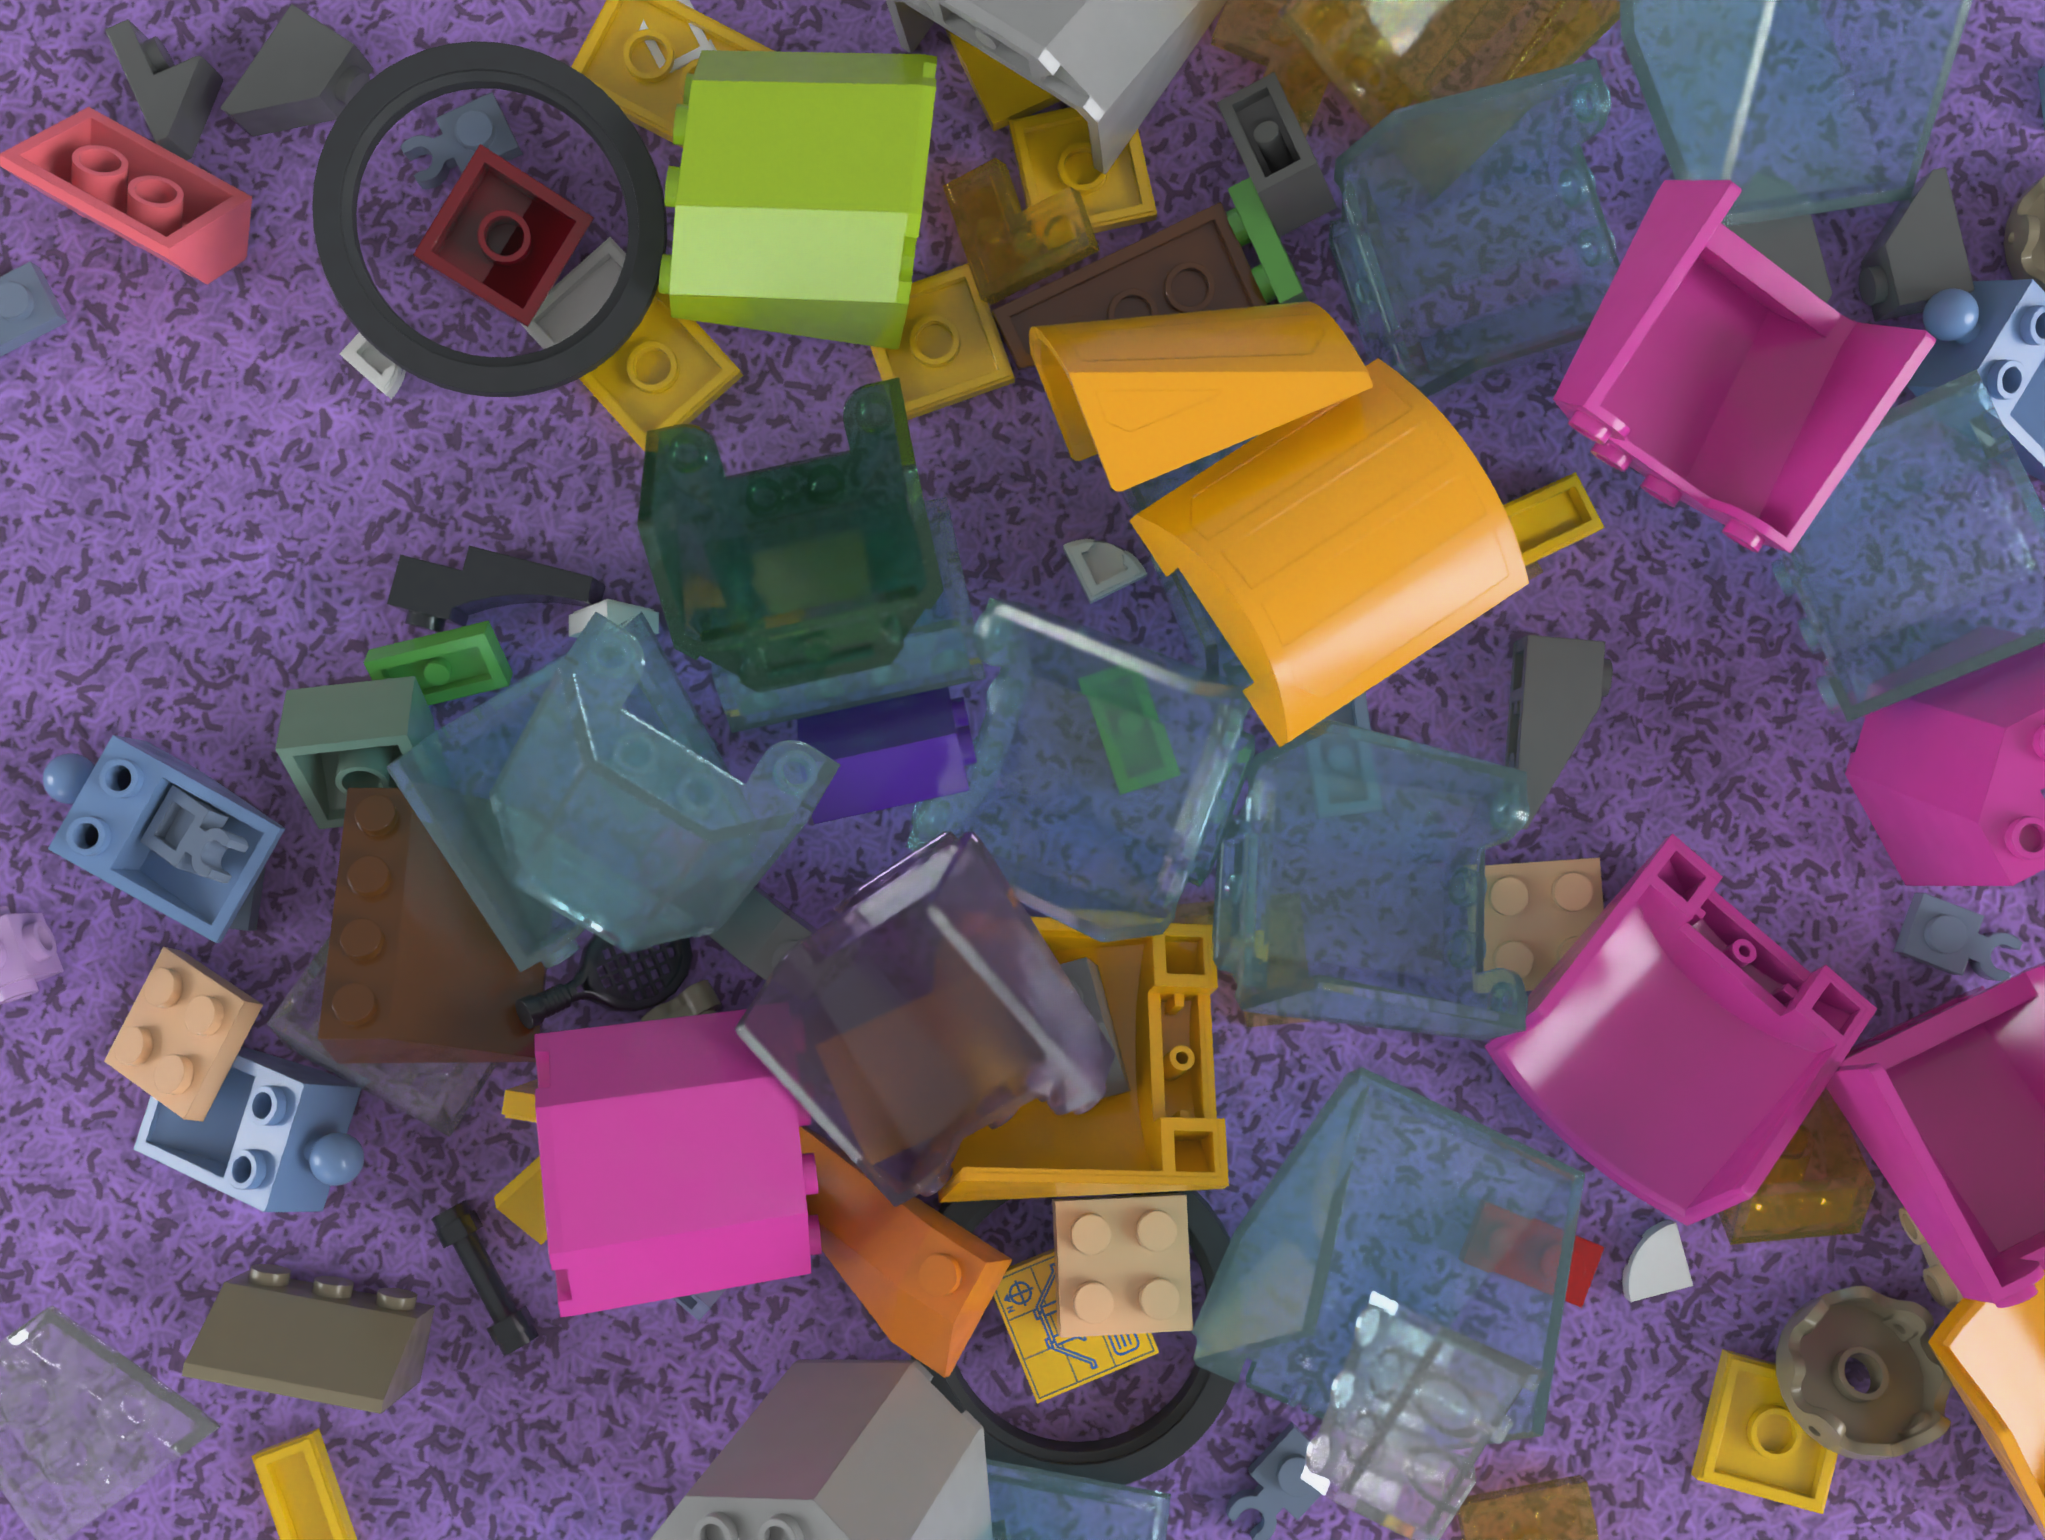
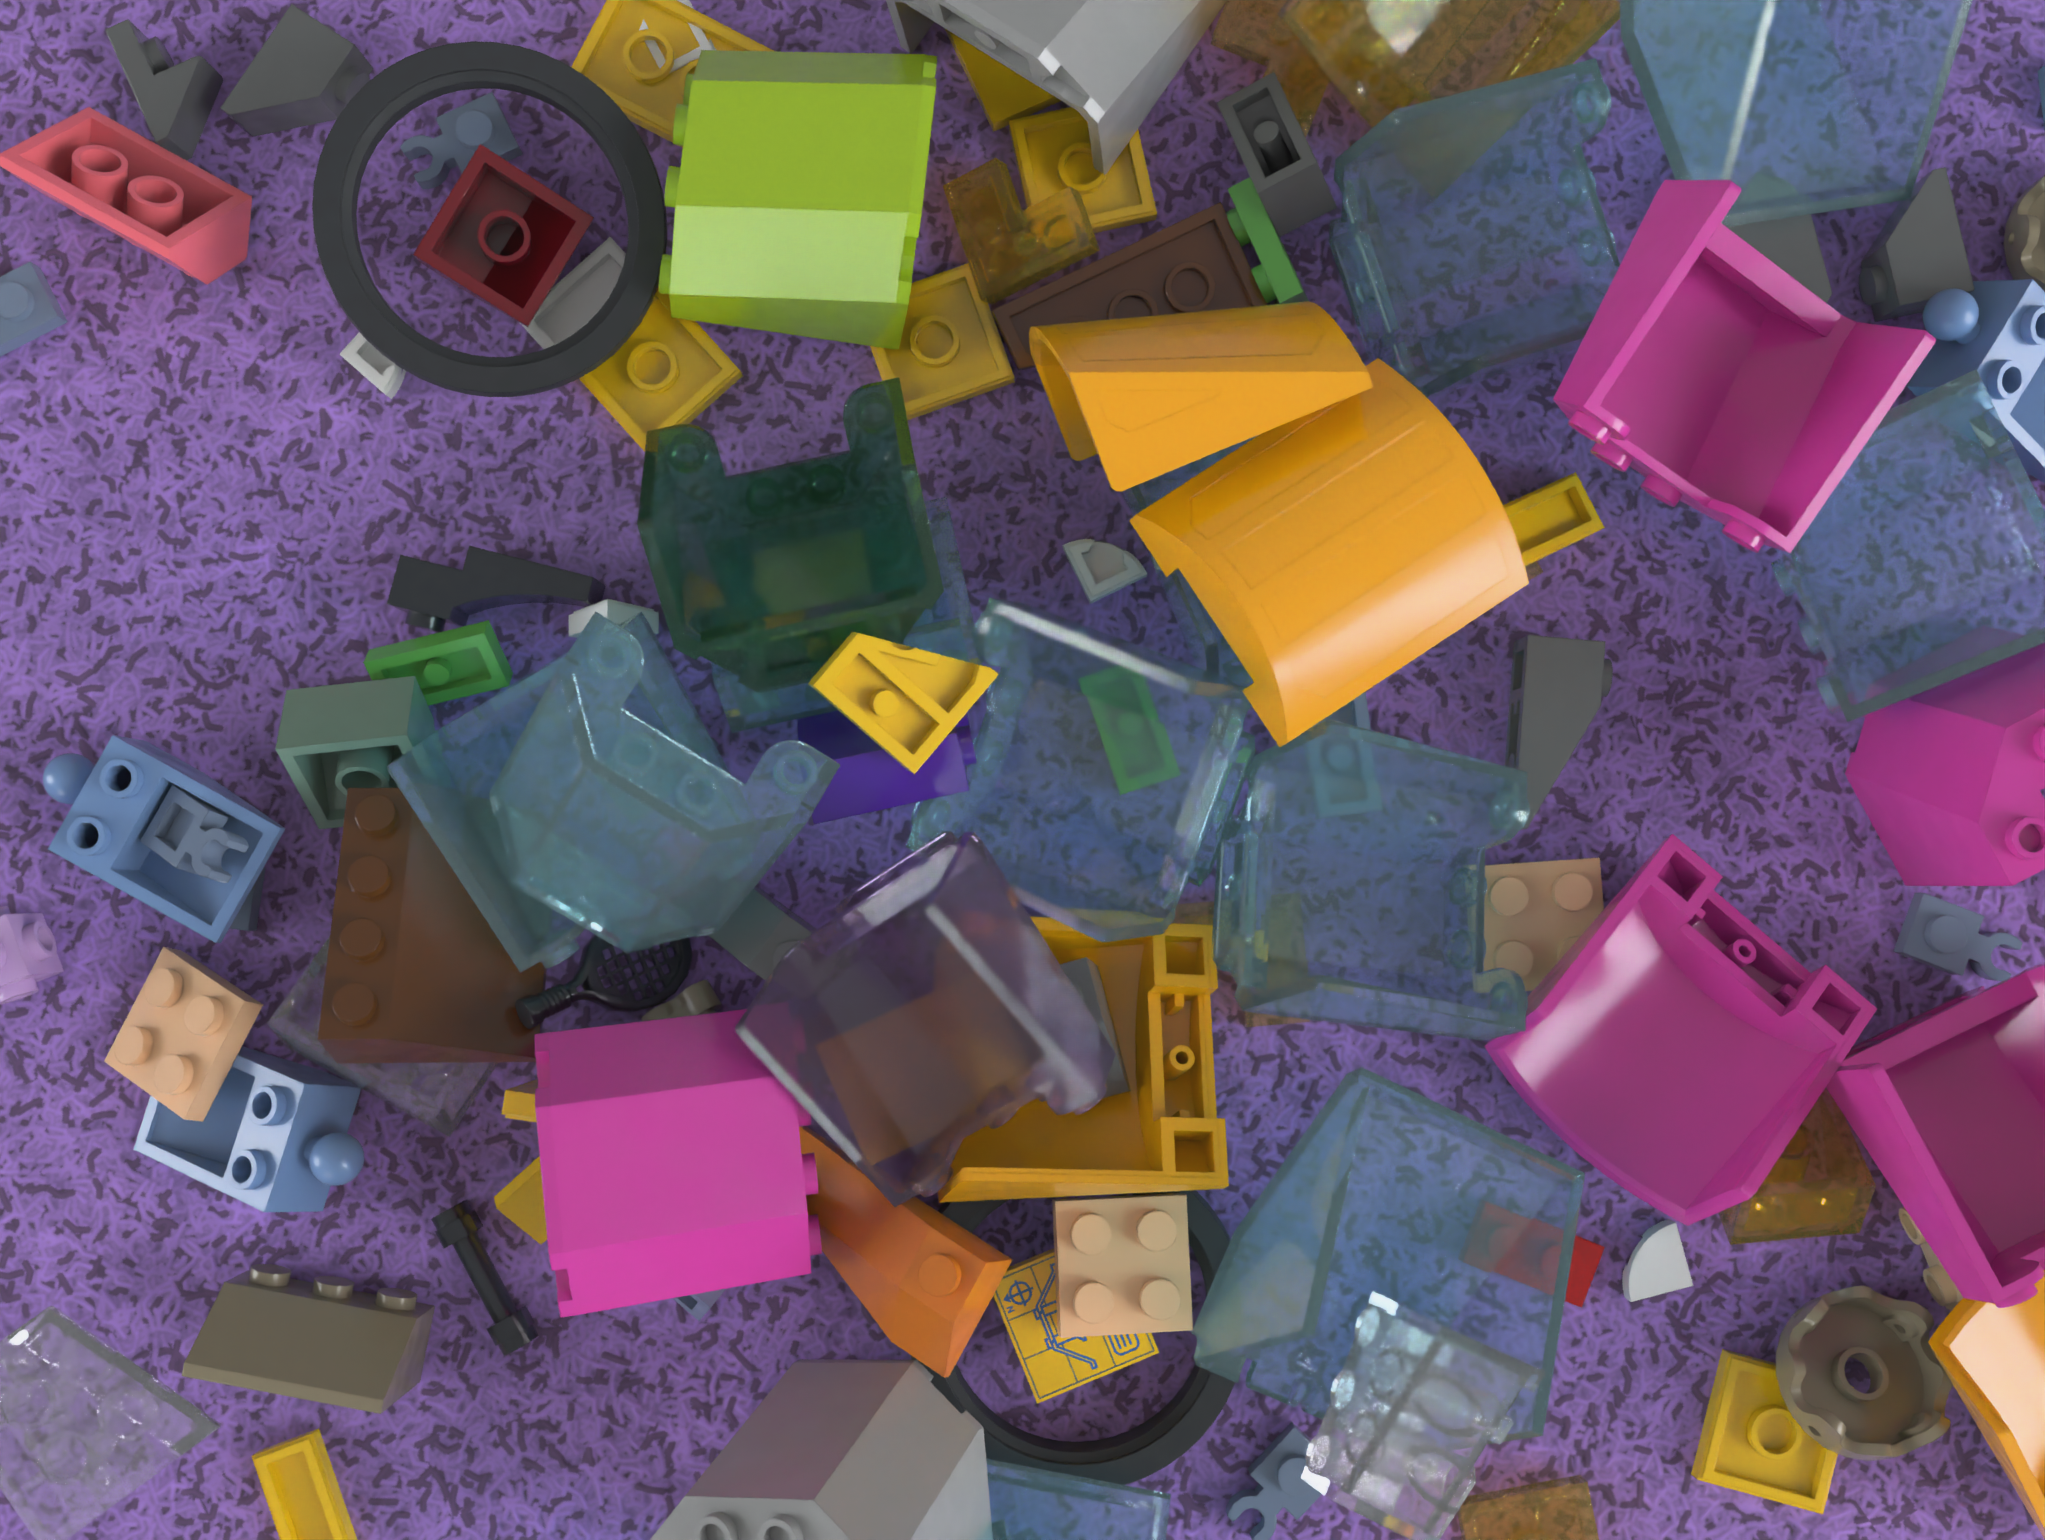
(900, 693): none -> yellow wing

